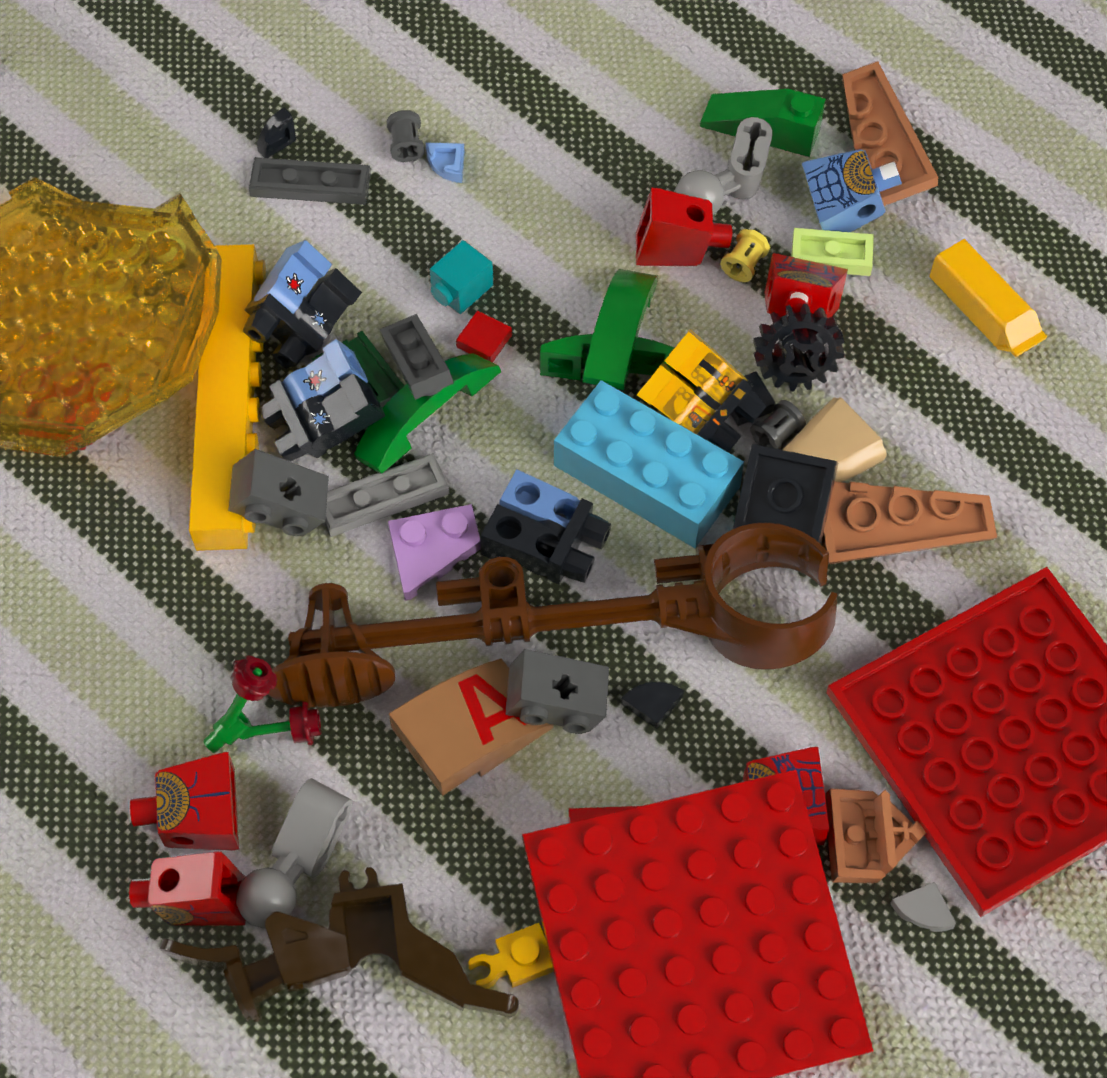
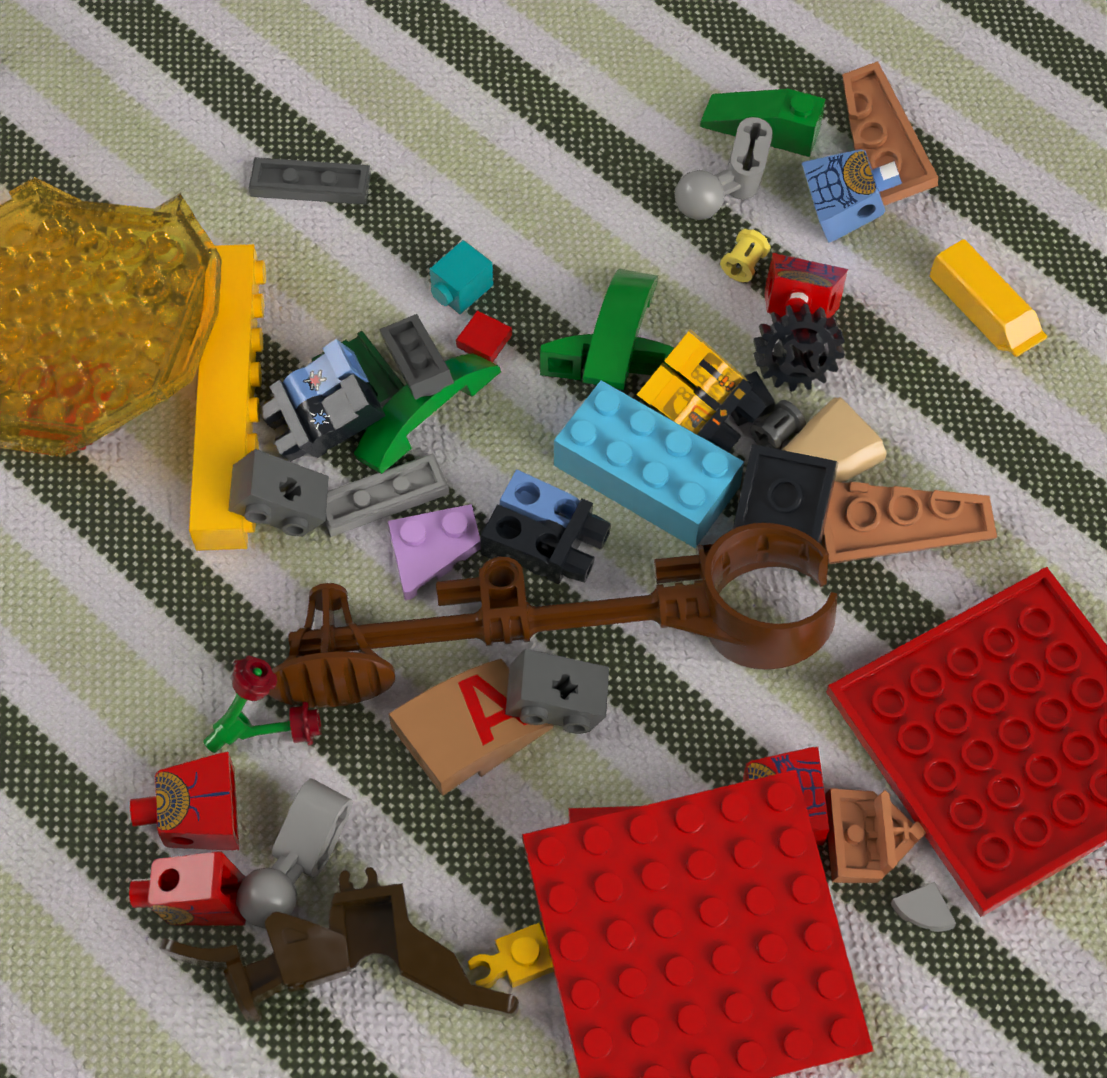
(276, 134): black tile -> none
(299, 303): black hips -> none
(405, 136): dark grey bush -> none
(446, 160): light blue tile -> none
(652, 701): black tile -> none
(677, 230): red torso -> none
(835, 248): yellowish green plate -> none

